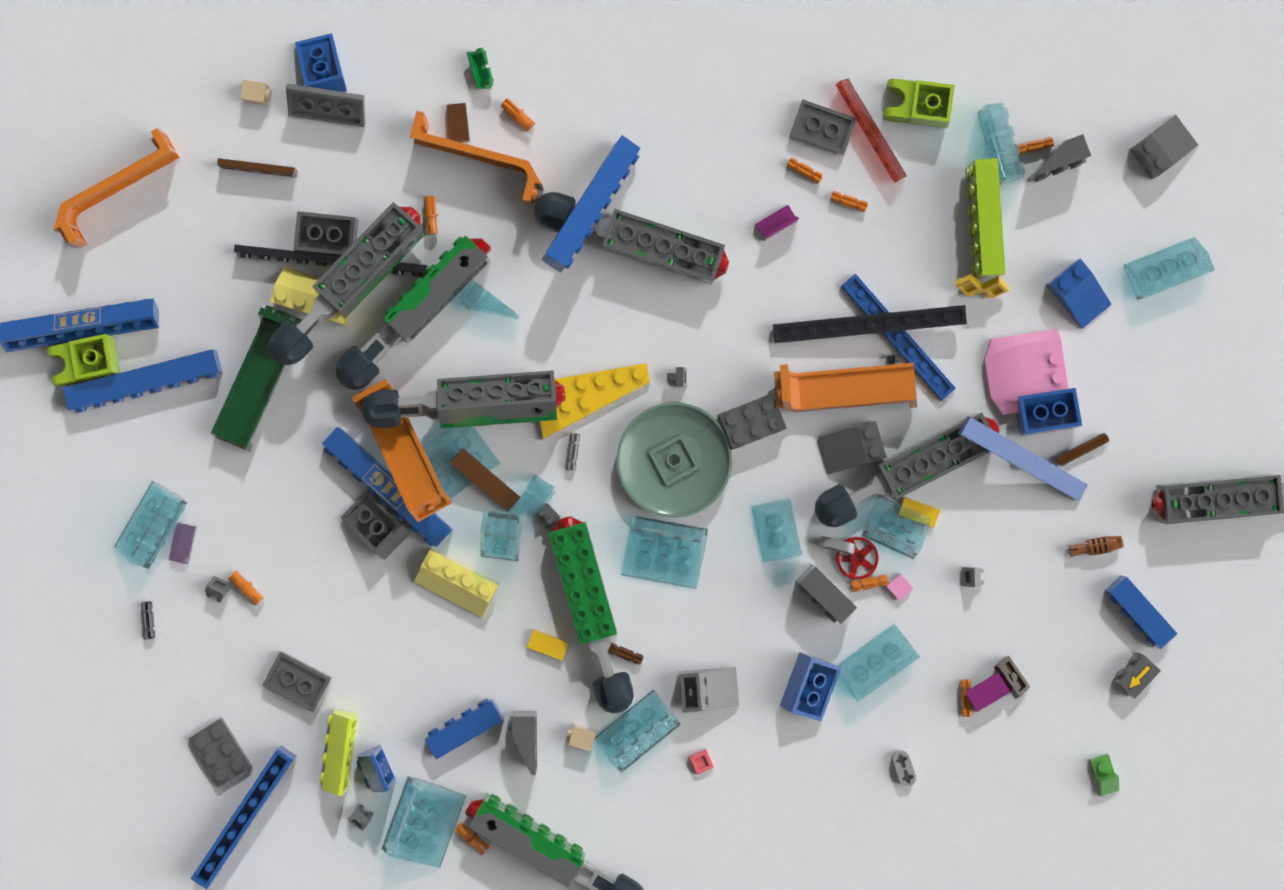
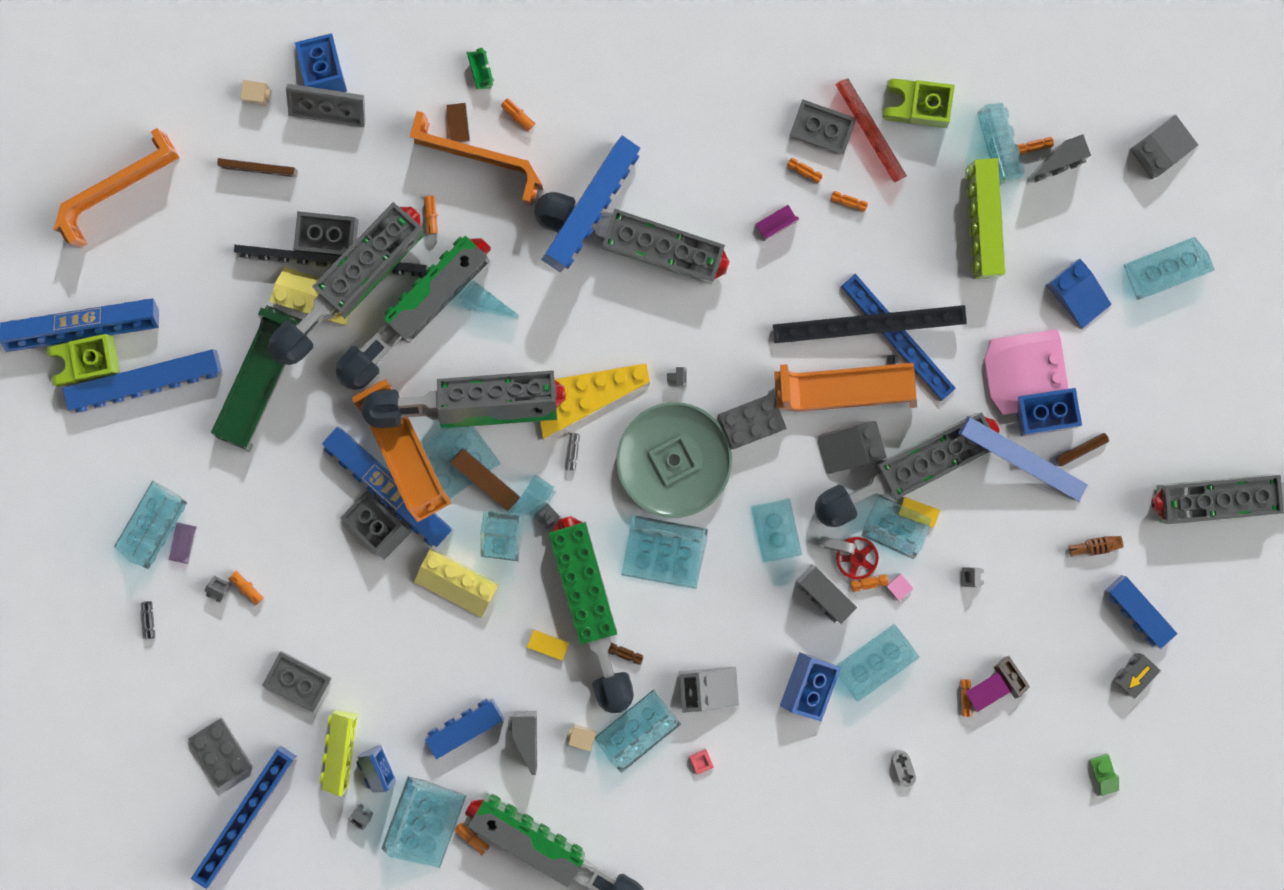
(971, 285): yellow tile -> none

